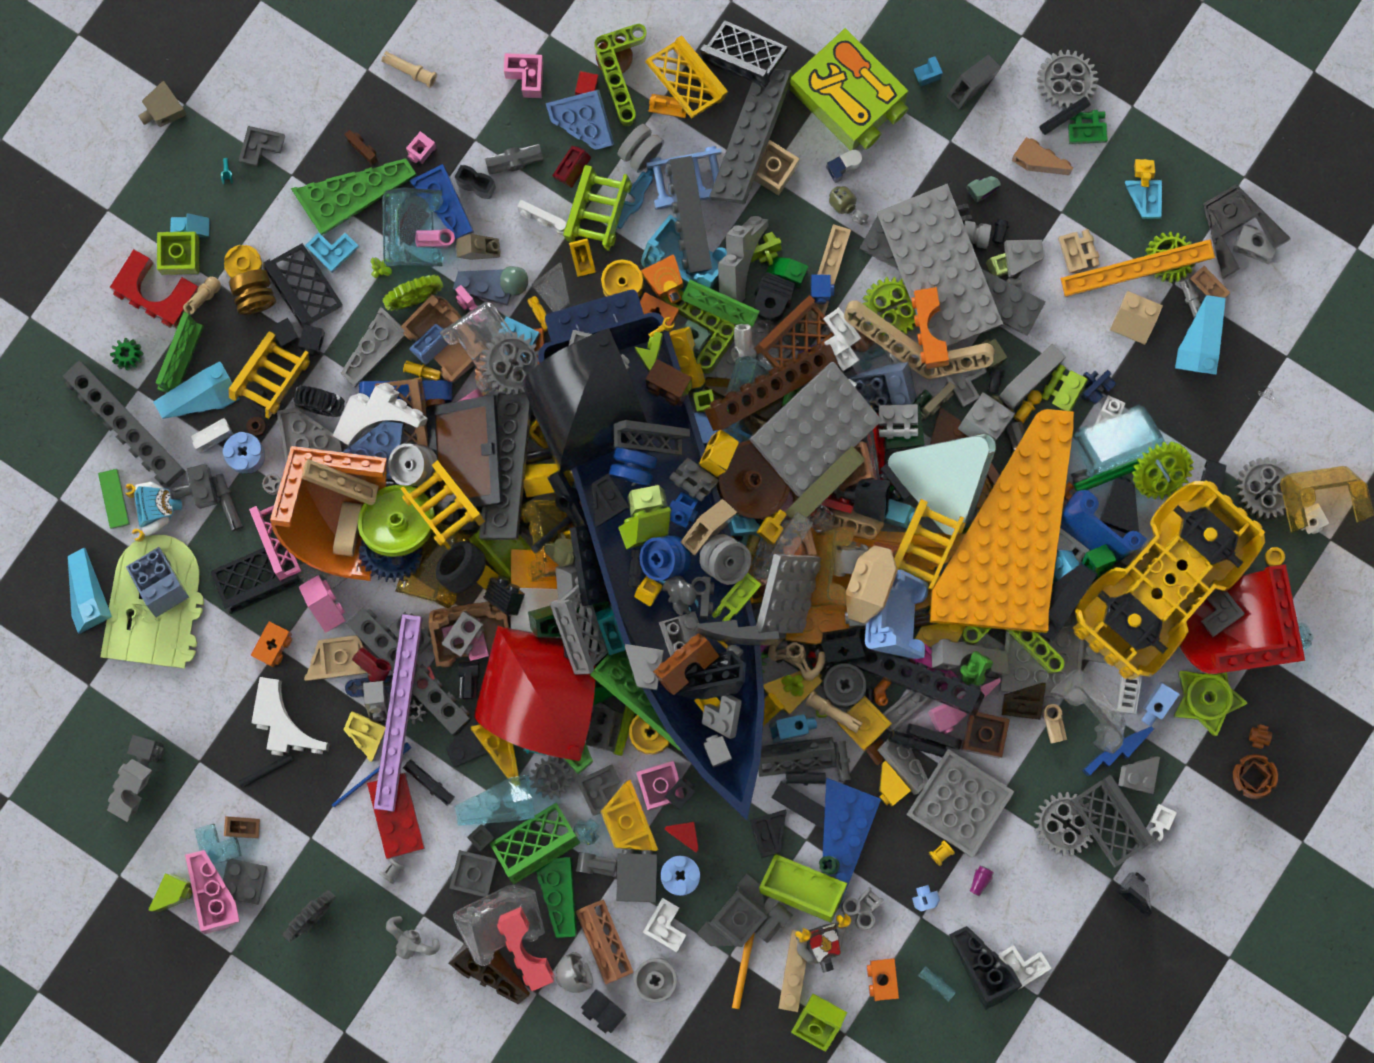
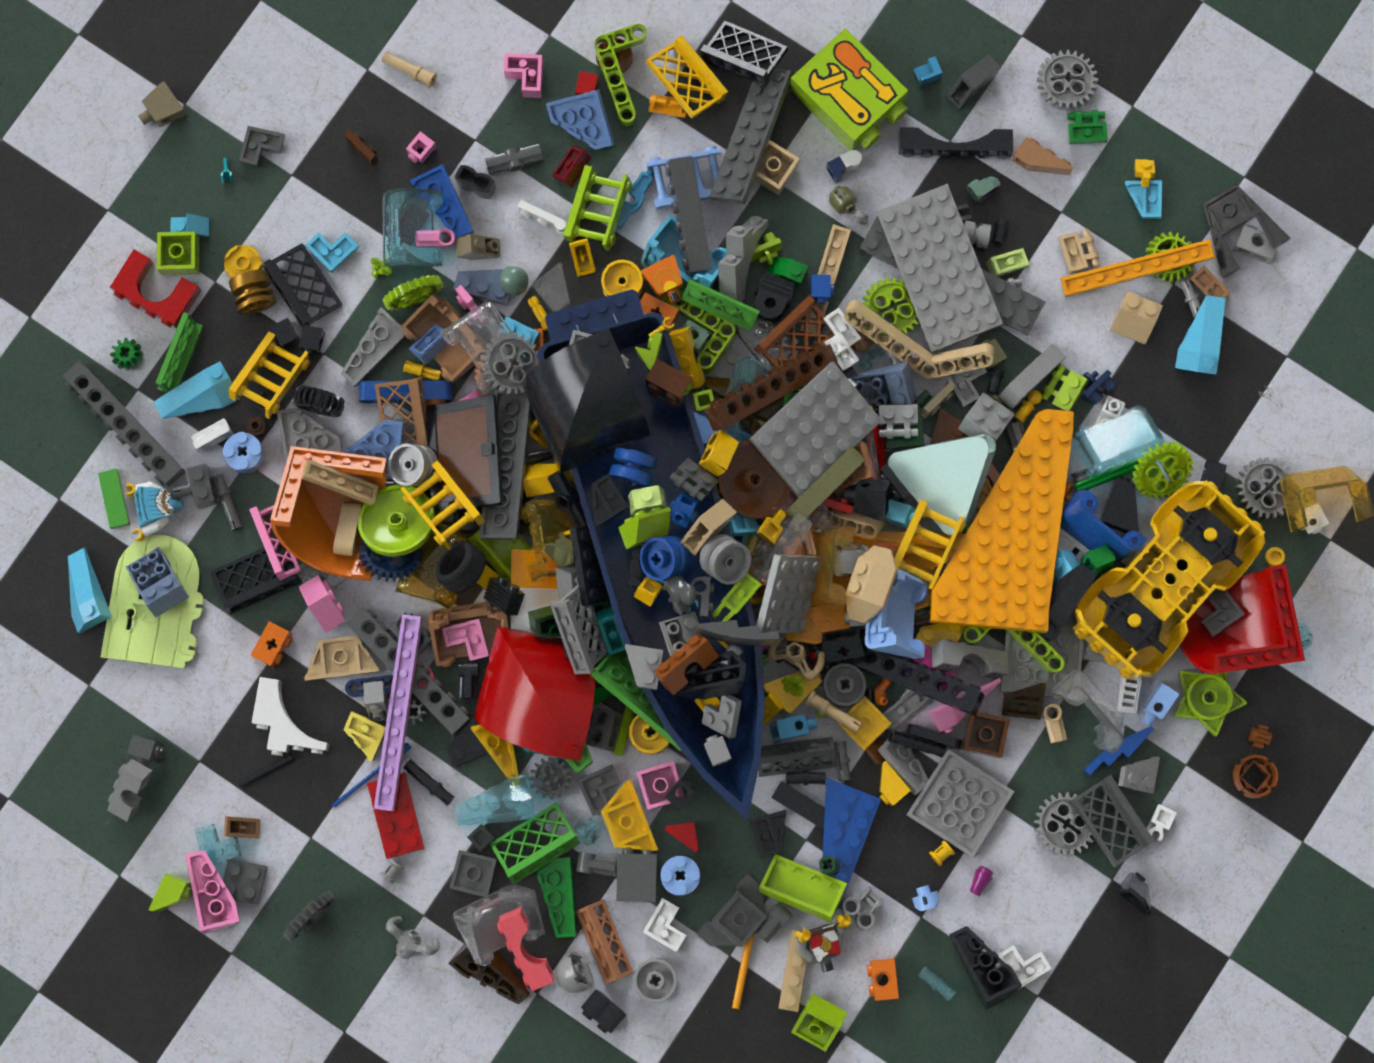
(204, 292): tan pin -> none
(270, 482): light grey wheel -> none
(345, 195): bright green wing -> none
(376, 668): dark red piece -> none
(381, 406): white arch -> none
(459, 630): light grey brick -> none
(551, 534): black bar -> none
(640, 147): light grey wheel -> none
(652, 430): dark grey fence -> none
(743, 342): white piece -> none
(916, 142): none -> black arch
(927, 305): orange arch -> none
(975, 669): bright green hips -> none
(1022, 254): light grey wing -> none
(1064, 115): black axle -> none

